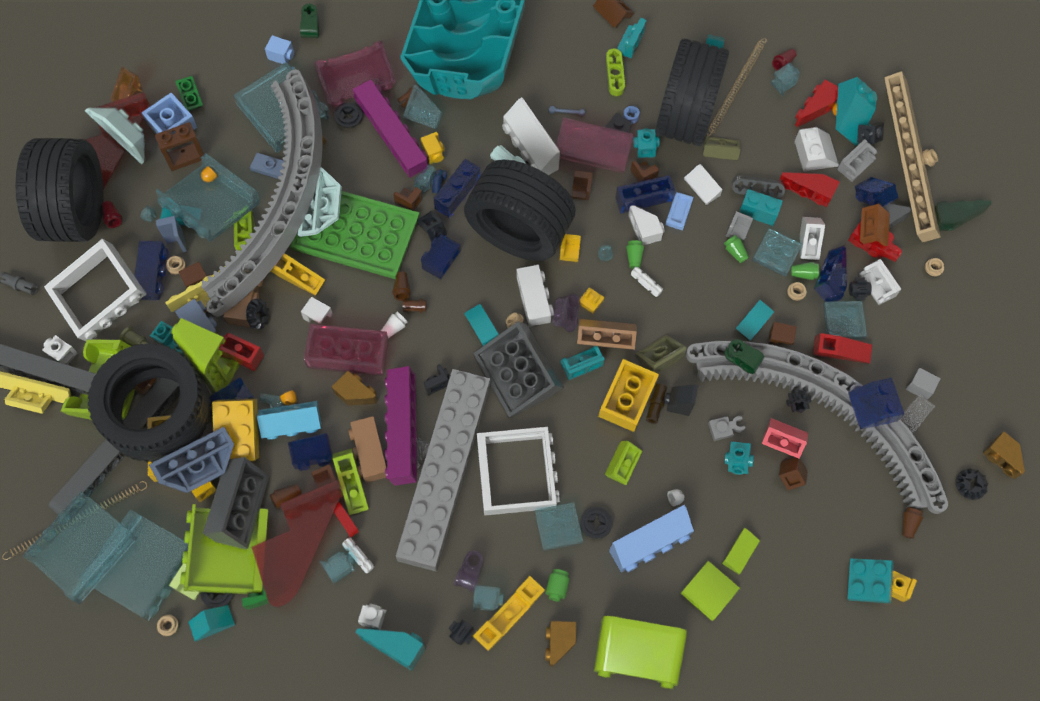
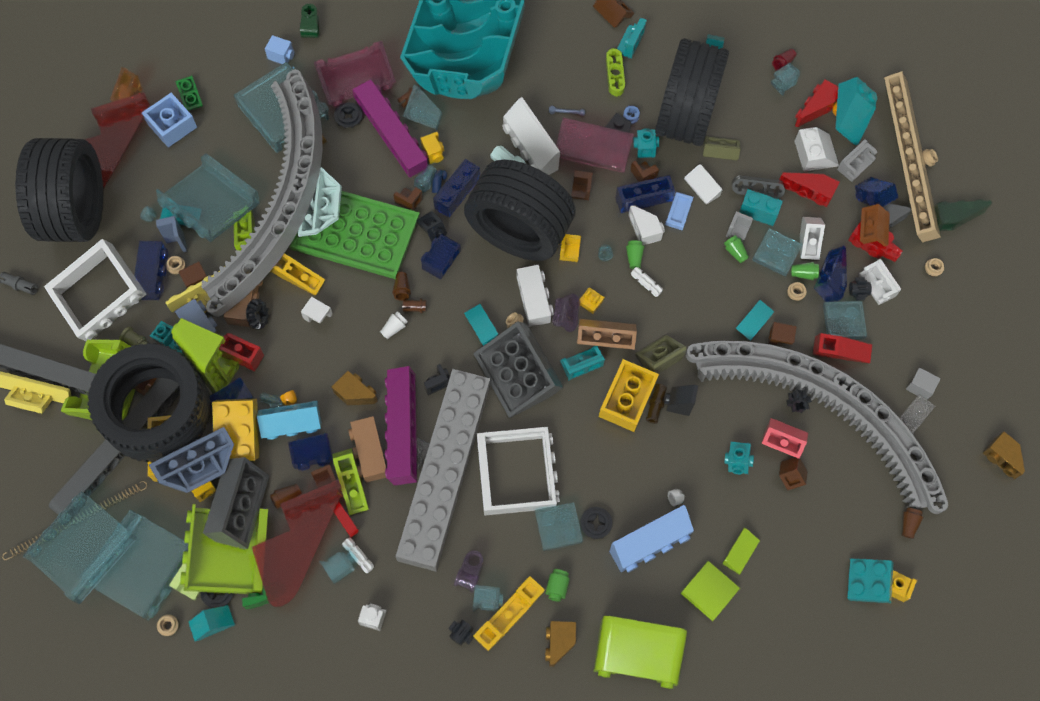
(59, 350): white brick -> none
(111, 216): dark red cone -> none
(121, 129): light aqua wedge -> none
(182, 156): reddish brown window -> none
(208, 175): light orange hinge -> none
(267, 165): sand blue plate -> none
(346, 349): clear pink brick -> none
(397, 645): teal slope -> none
(623, 462): lime slope -> none
(722, 428): light grey plate -> none
(726, 99): tan piece -> none
(745, 357): dark green piece -> none
(872, 133): black bracket -> none
(876, 403): clear blue slope -> none
(963, 485): black gear -> none

